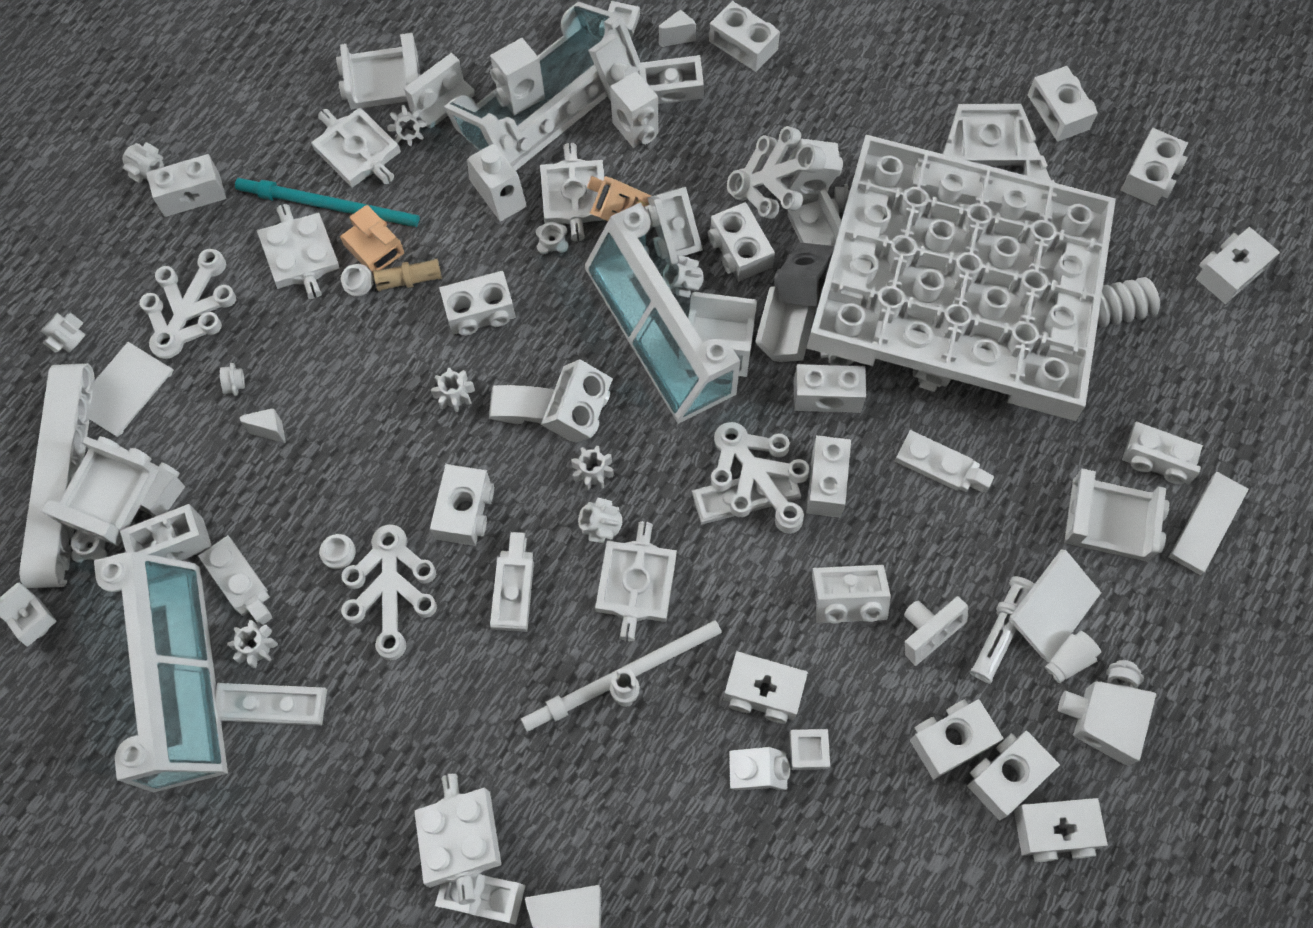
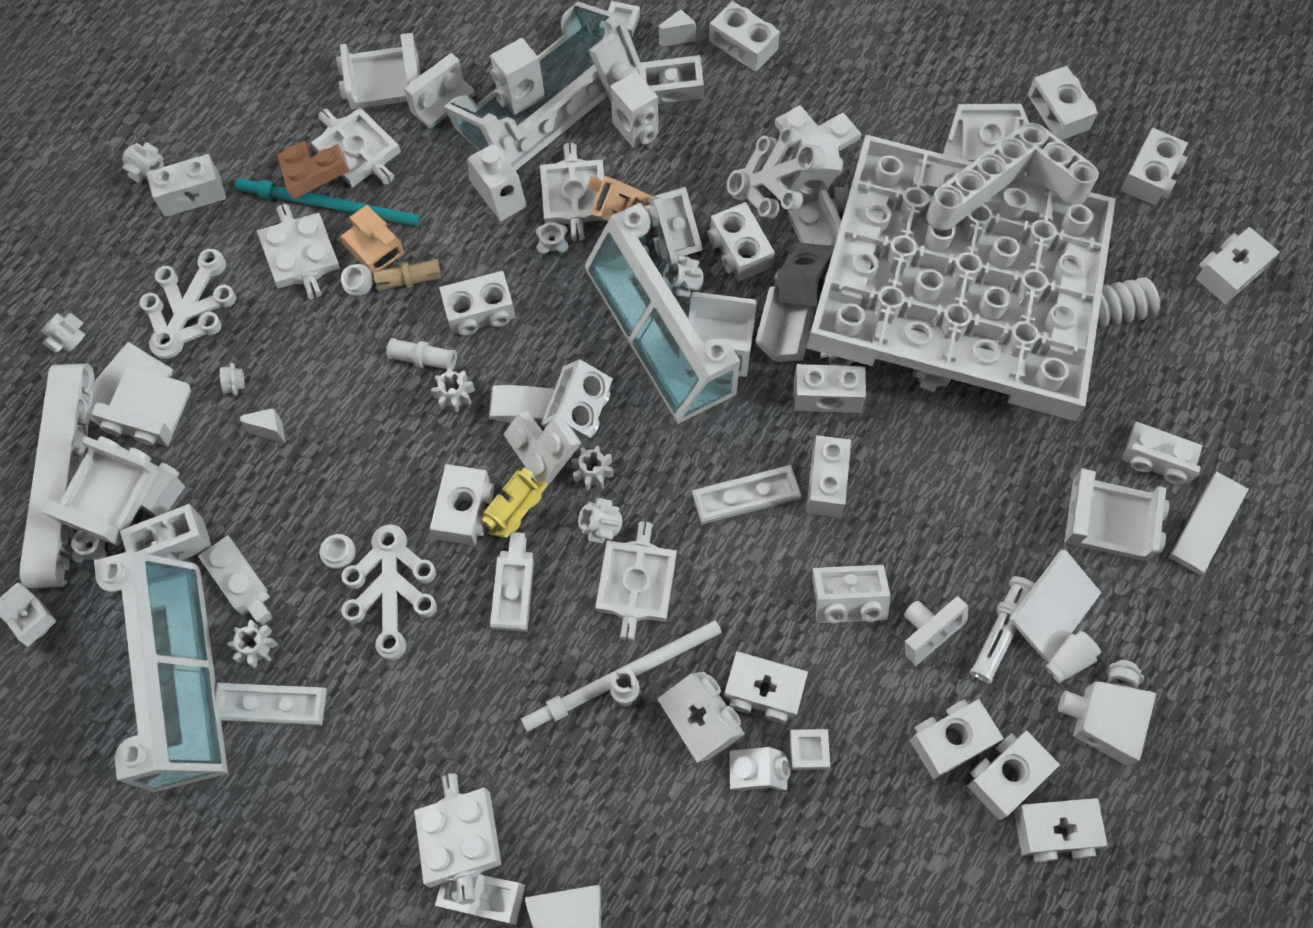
(144, 407): none -> white bracket
(306, 172): none -> nougat plate
(407, 134): white gear -> none
(421, 354): none -> white pin
(505, 516): none -> light yellow hinge
(540, 450): none -> white plate
(686, 704): none -> white brick
(757, 471): white plant -> none
(836, 130): none -> white plate
(942, 464): white hinge -> none
(1026, 149): none -> white beam

